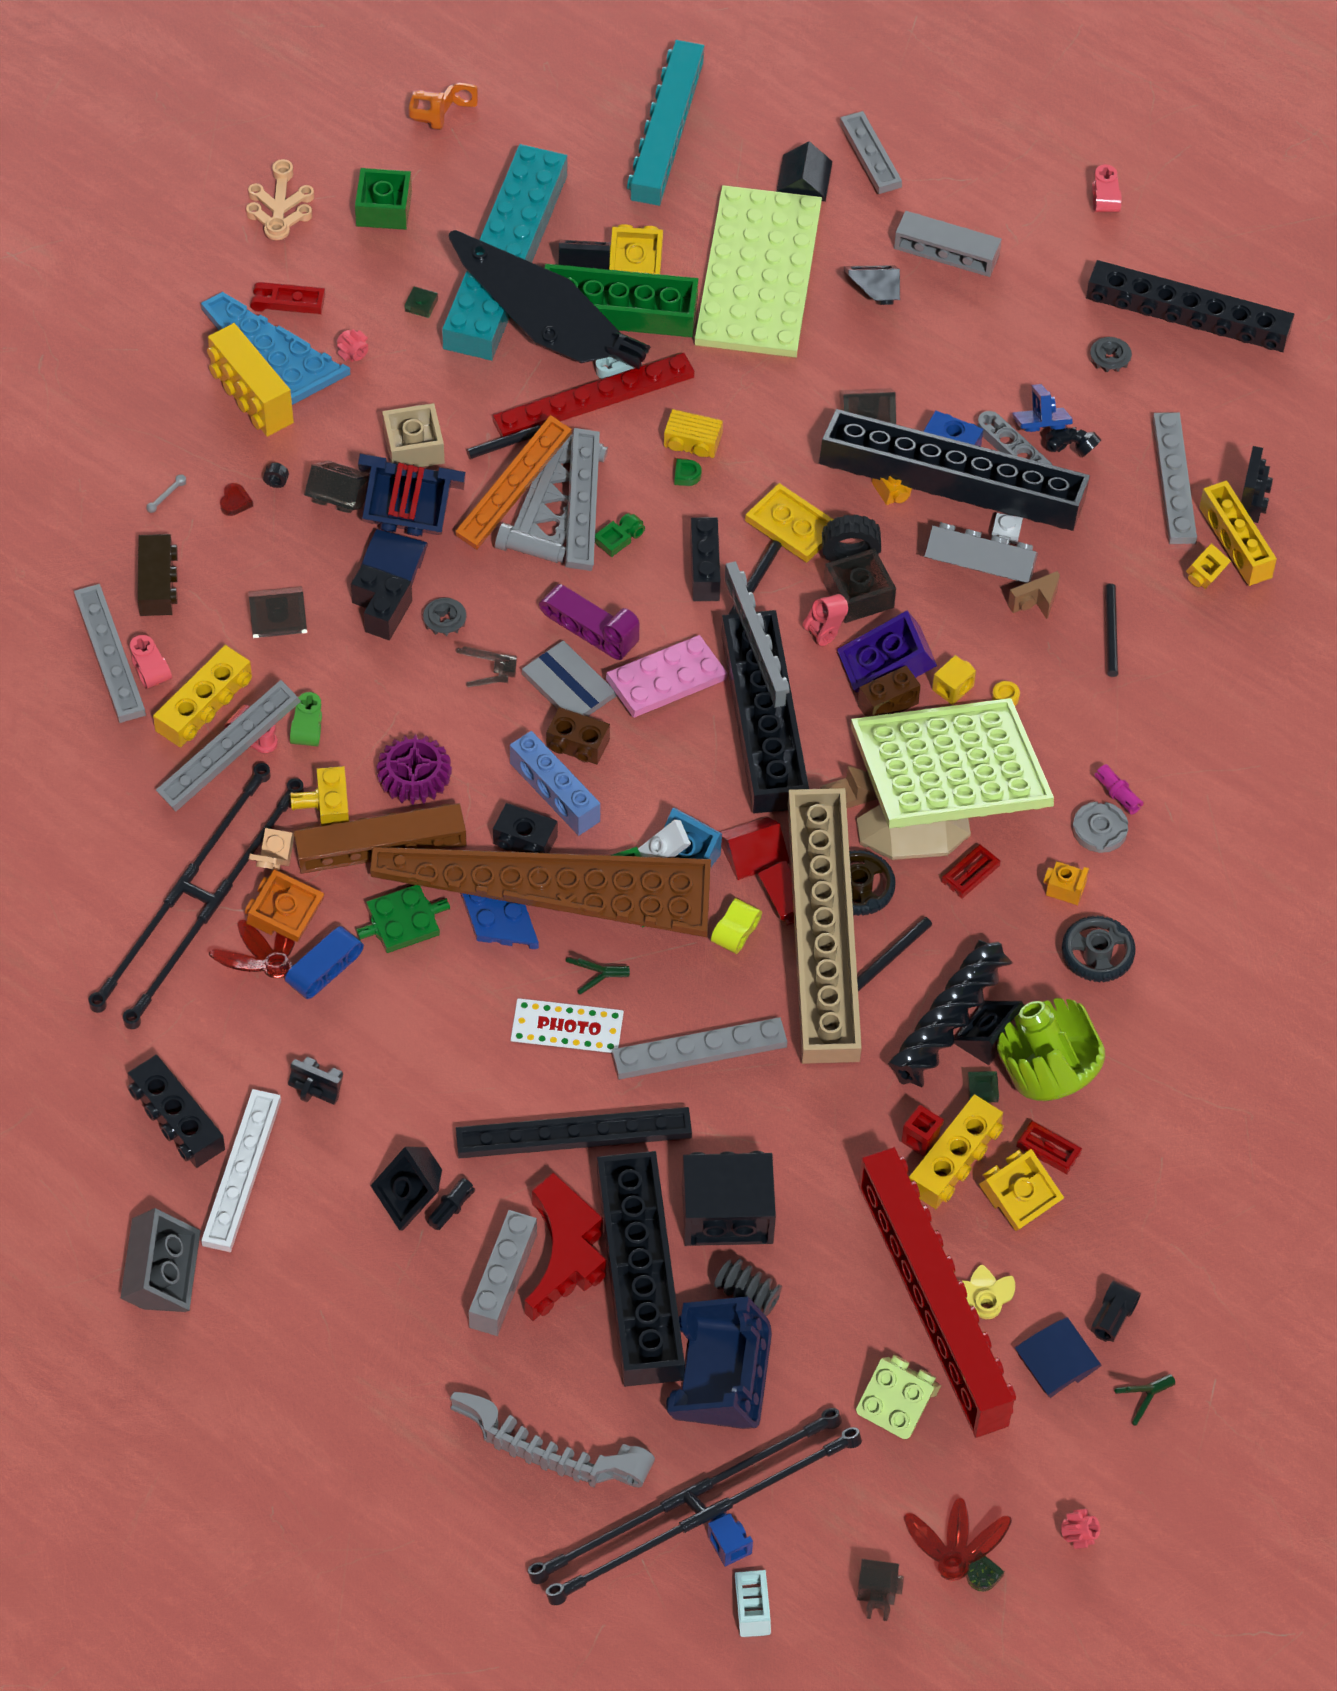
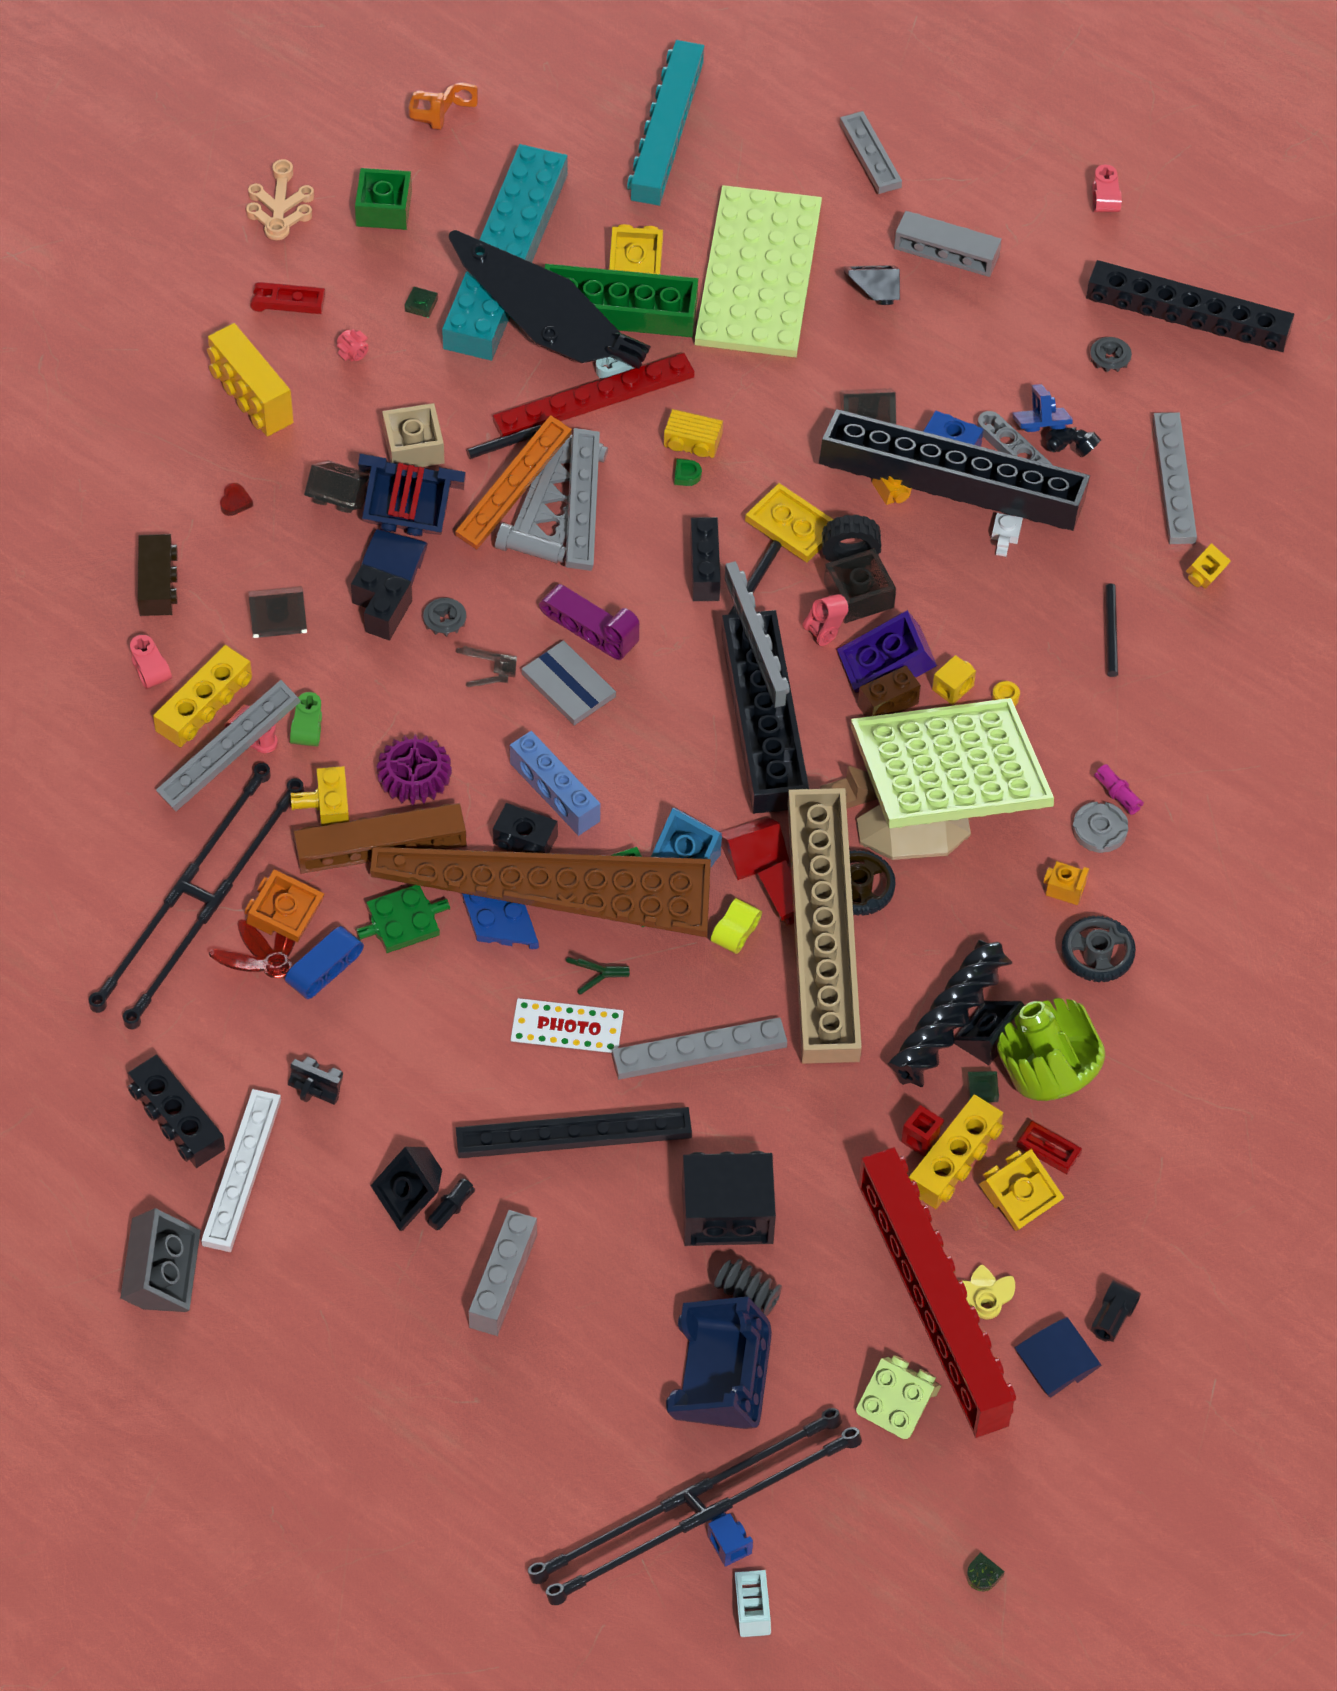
(109, 653): light grey plate -> none
(180, 481): light grey hinge -> none
(275, 849): light nougat bracket -> none
(276, 475): black axle -> none
(291, 357): dark azure wing -> none
(572, 1232): red arch -> none
(579, 731): reddish brown brick -> none
(585, 254): black slope -> none
(616, 537): green plate -> none
(628, 1466): light grey piece -> none
(640, 1269): black brick -> none
(666, 676): bright pink plate -> none
(667, 842): white plate -> none
(805, 172): black slope -> none
(879, 1585): clear smoke brick -> none
(893, 952): black bar -> none
(956, 1552): clear red plant -> none
(978, 878): red tile -> none
(981, 554): light grey brick -> none
(1039, 592): medium nougat slope -> none
(1080, 1528): coral gear -> none
(1150, 1389): dark green plant -> none
(1237, 533): yellow brick -> none
(1256, 485): black plate -> none

